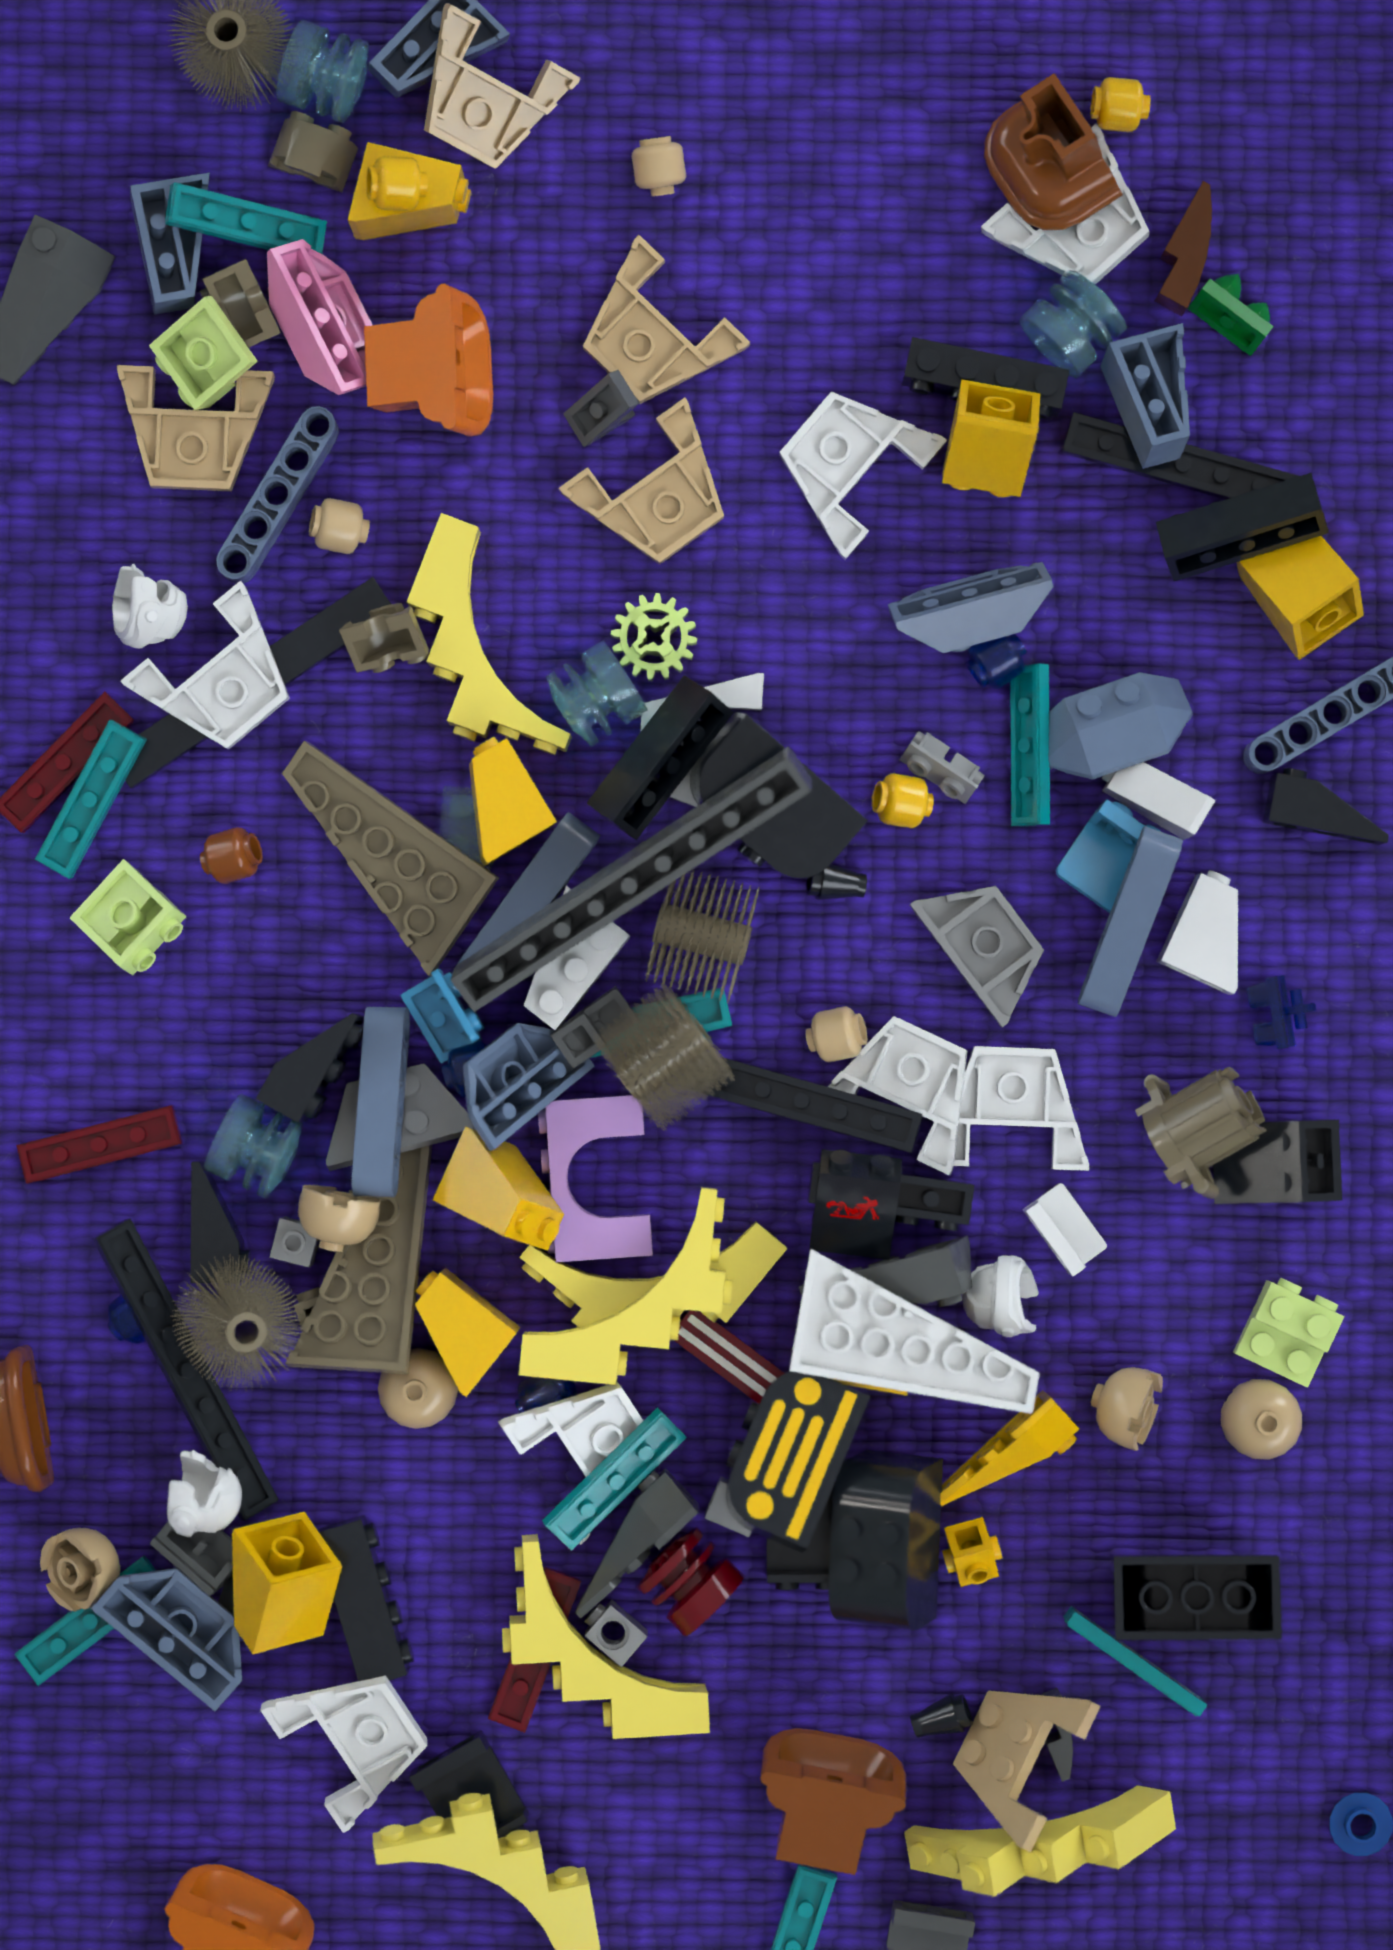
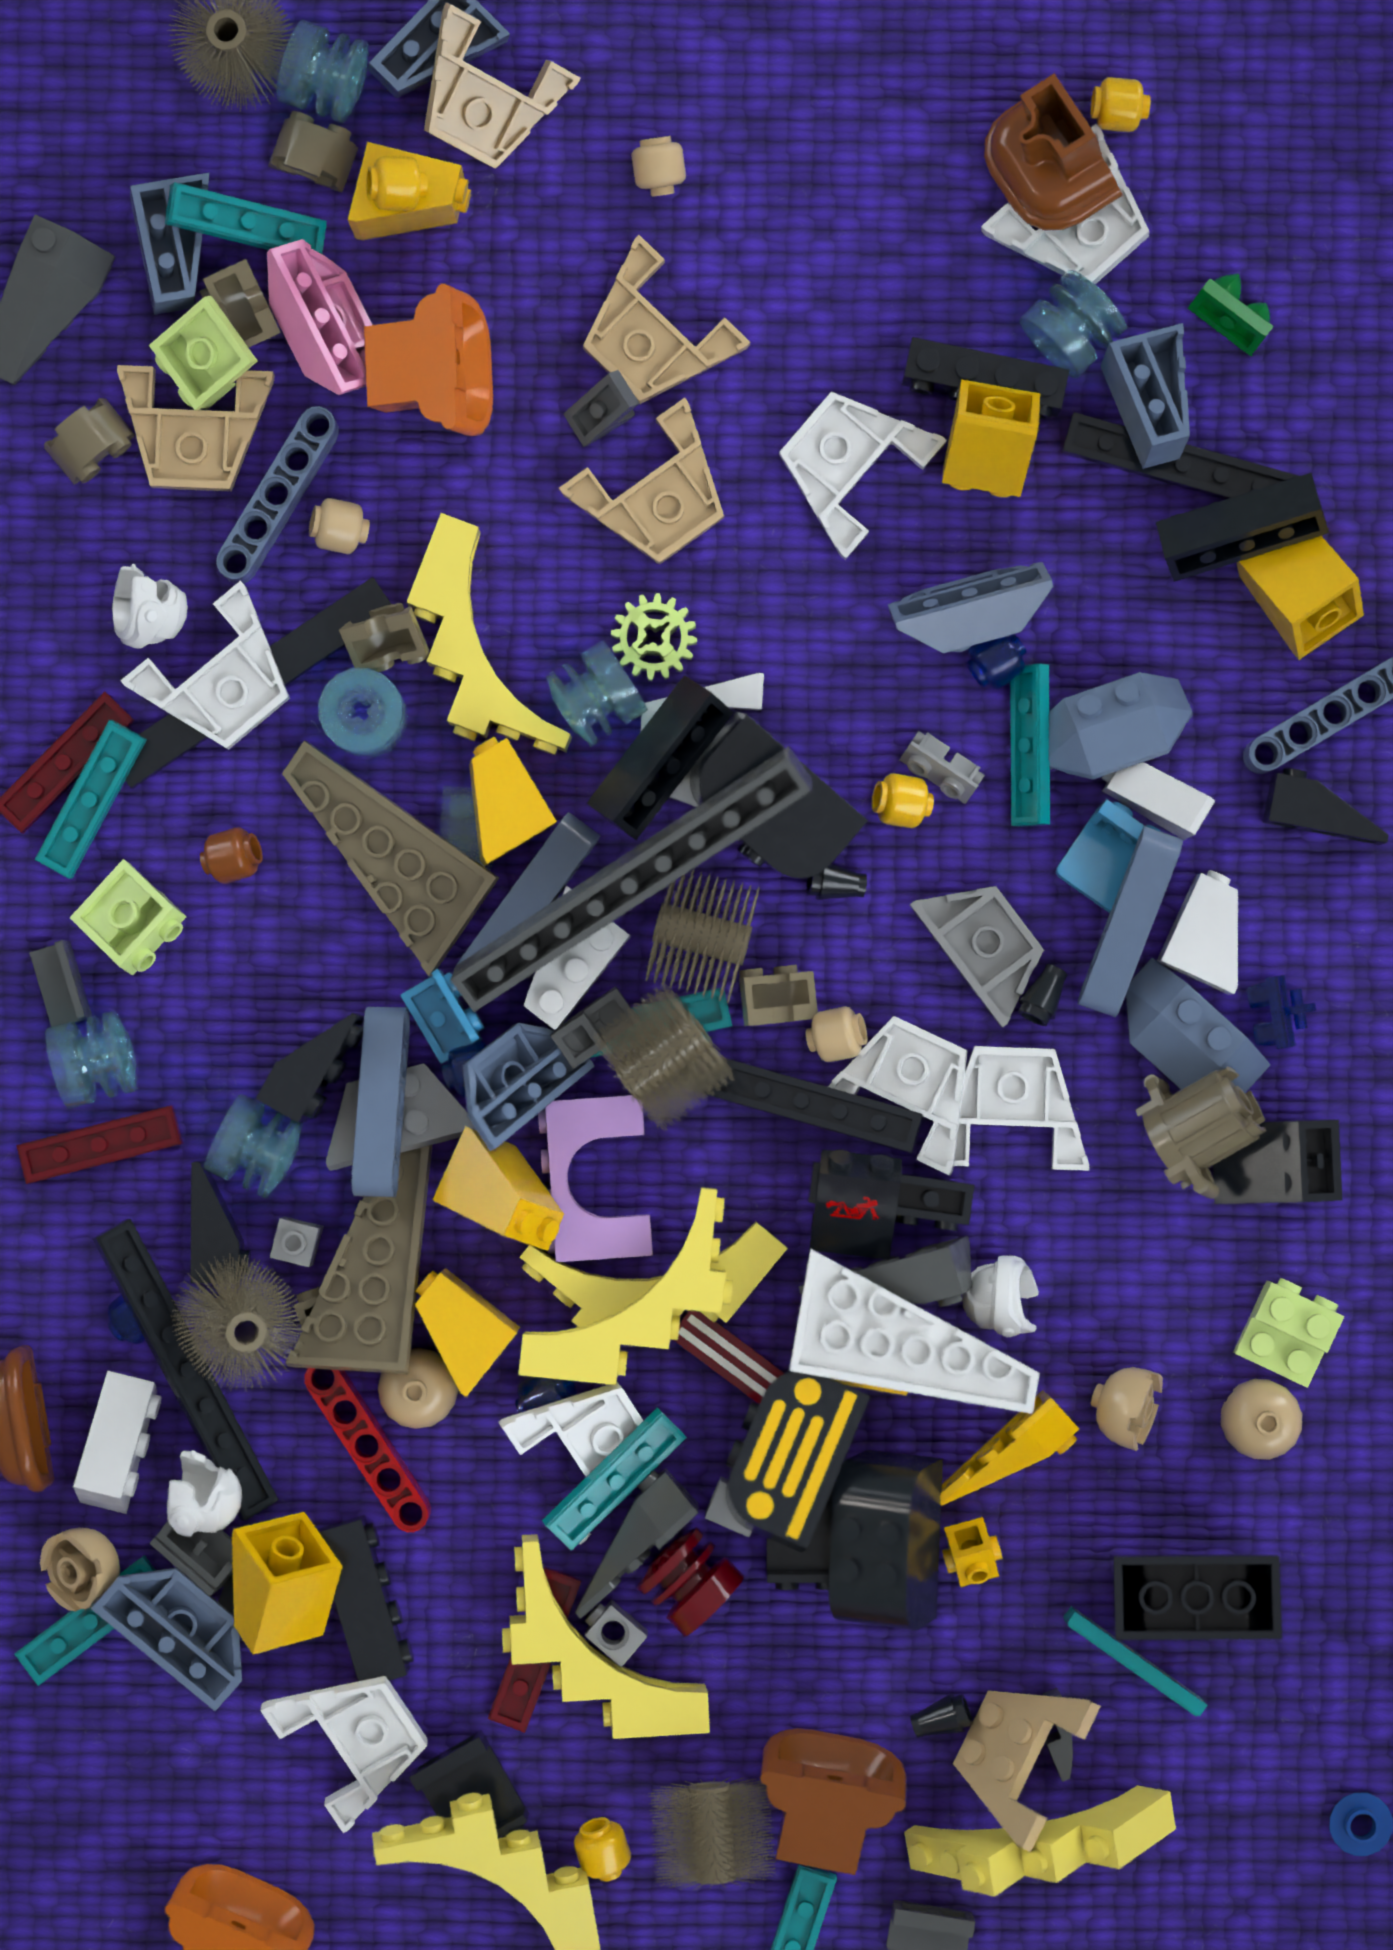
(60, 983): none -> dark grey panel
(83, 1061): none -> clear light blue wheel
(88, 438): none -> dark tan cylinder
(116, 1442): none -> white wedge
(337, 1216): tan cylinder -> none
(369, 1465): none -> red beam
(386, 715): none -> clear light blue wheel
(602, 1849): none -> yellow head
(712, 1832): none -> dark tan piece
(777, 997): none -> dark tan cylinder
(1042, 998): none -> black cone
(1065, 1228): white panel -> none
(1185, 1032): none -> sand blue wedge
(1187, 253): reddish brown slope -> none

